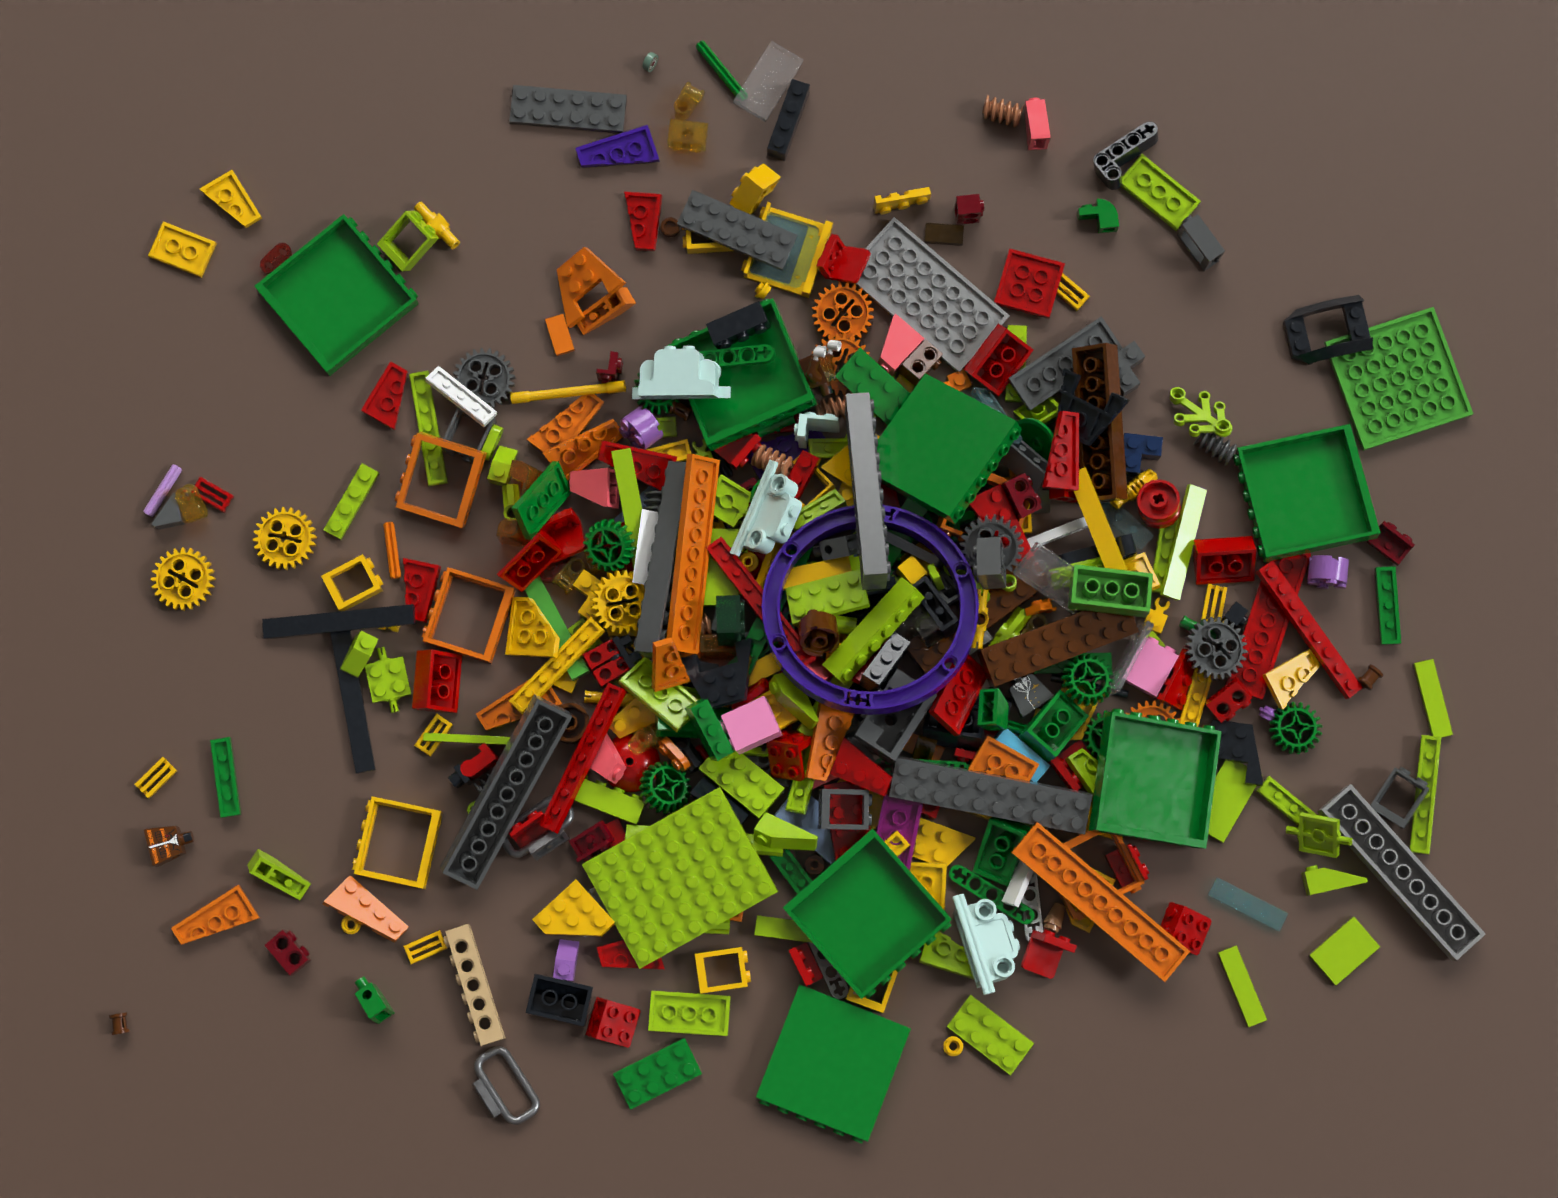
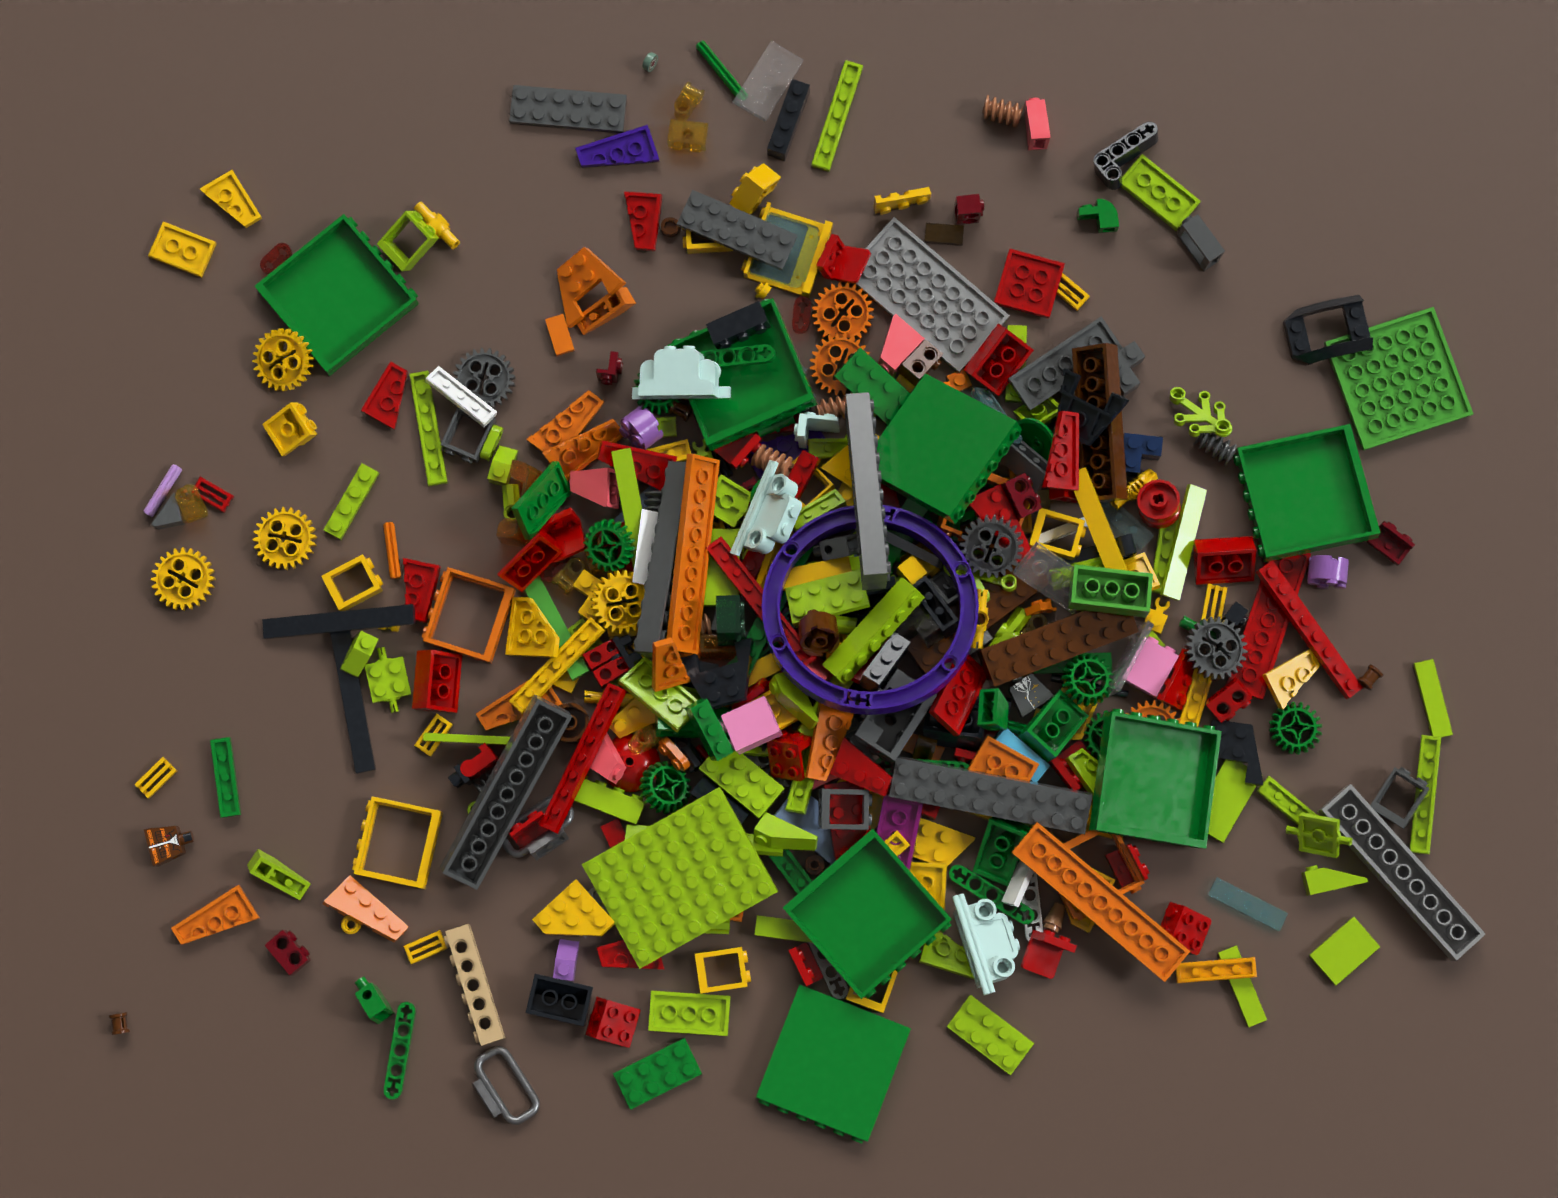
(290, 428): none -> yellow plate
(291, 374): none -> yellow gear
(399, 1060): none -> green beam
(471, 486): orange window -> none
(527, 396): yellow piece -> none
(591, 840): dark red bracket -> none
(754, 561): yellow plate -> none
(806, 315): none -> clear red beam
(818, 367): reddish brown torso -> none
(837, 116): none -> lime tile
(935, 577): lime tile -> none
(957, 1051): yellow plate -> none
(990, 565): dark grey brick -> none
(1081, 530): none -> yellow window
(1216, 970): none -> light orange tile
(1267, 712): medium lavender plate -> none
(1388, 605): green plate -> none

